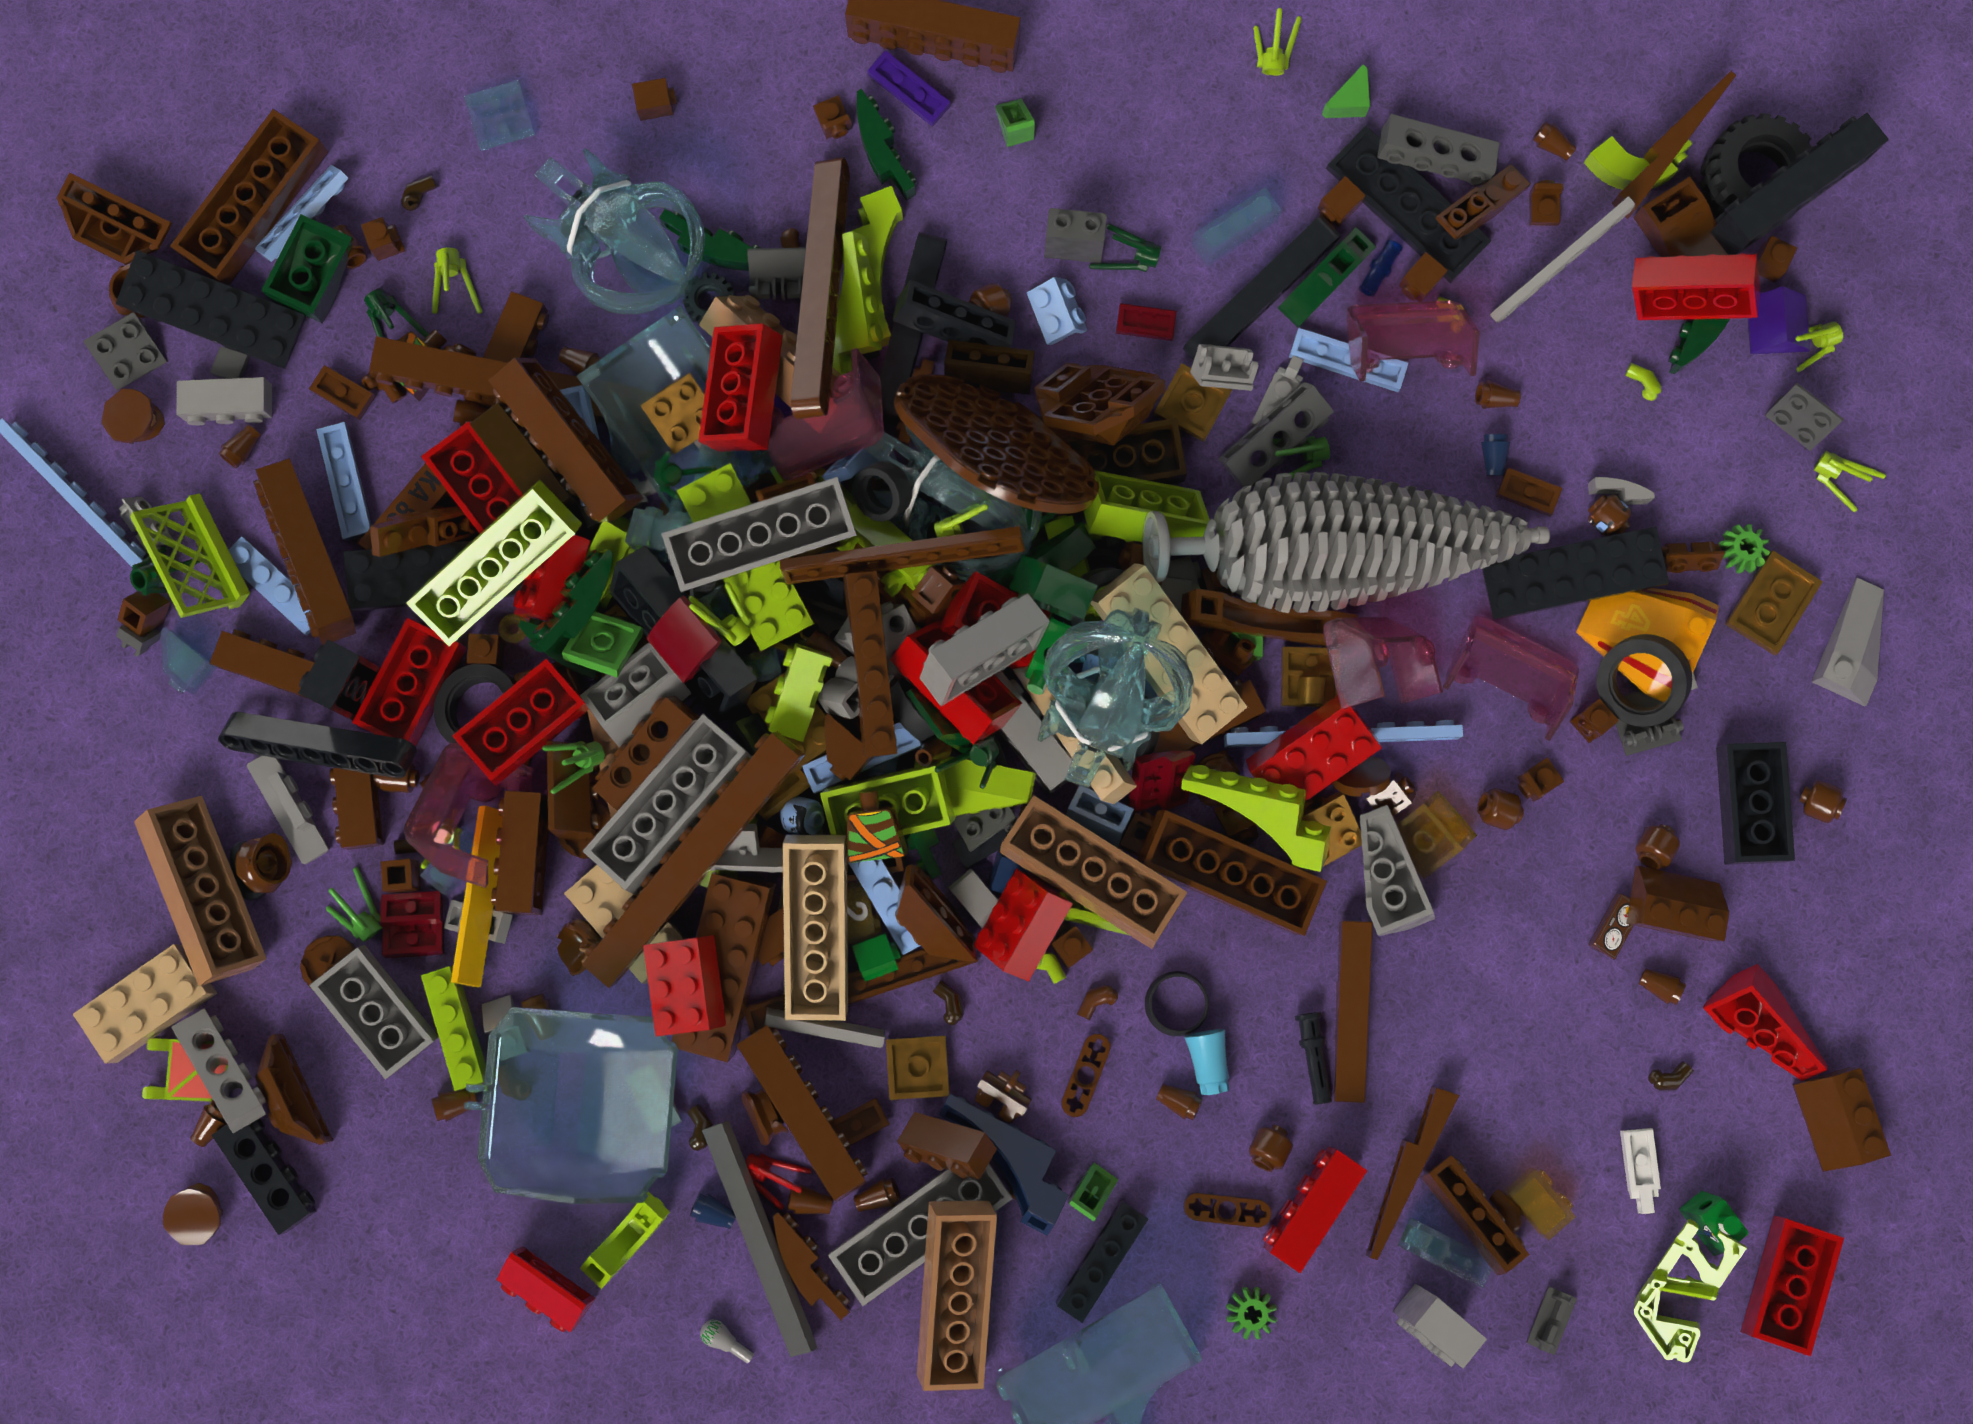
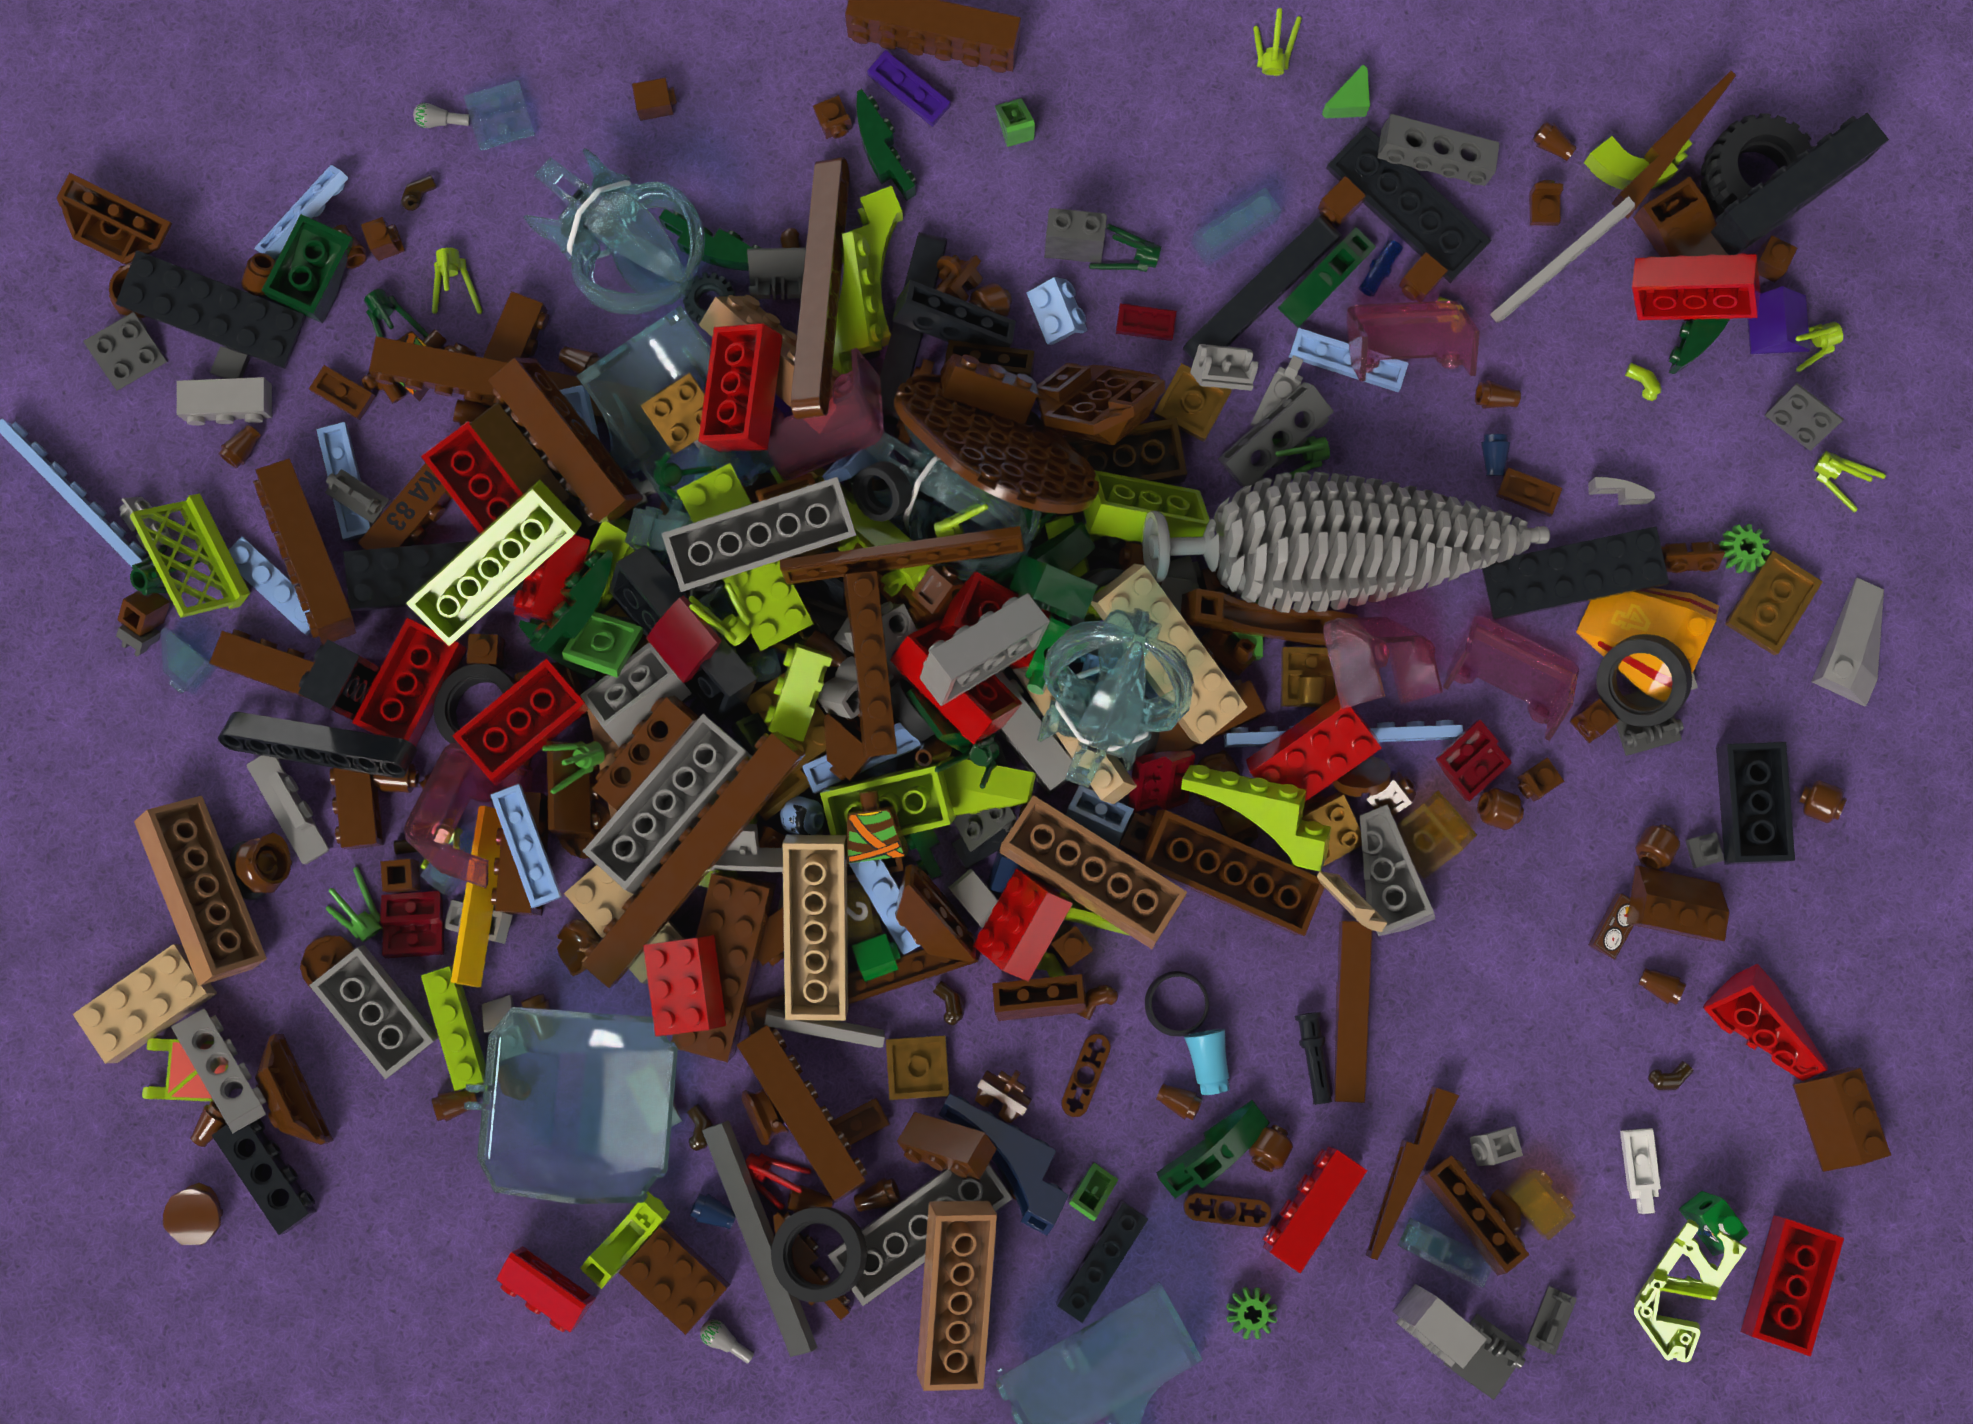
(131, 417): reddish brown hat -> none
(249, 198): reddish brown brick -> none
(256, 273): none -> reddish brown brick
(356, 495): none -> dark grey hinge
(420, 529): reddish brown slope -> none
(431, 116): none -> light grey piece
(504, 626): clear yellow plate -> none
(526, 846): none -> light blue plate
(674, 1278): none -> reddish brown brick
(782, 1254): none -> black tyre
(956, 273): none -> reddish brown hips
(988, 387): none -> reddish brown slope
(1039, 997): none -> reddish brown brick
(1219, 1151): none -> dark green slope
(1352, 901): none -> tan slope
(1473, 760): none -> dark red slope
(1483, 202): reddish brown slope -> none
(1493, 1361): none -> dark grey hinge
(1496, 1146): none -> light grey bracket
(1609, 515): reddish brown head -> none
(1704, 850): none -> dark grey tile

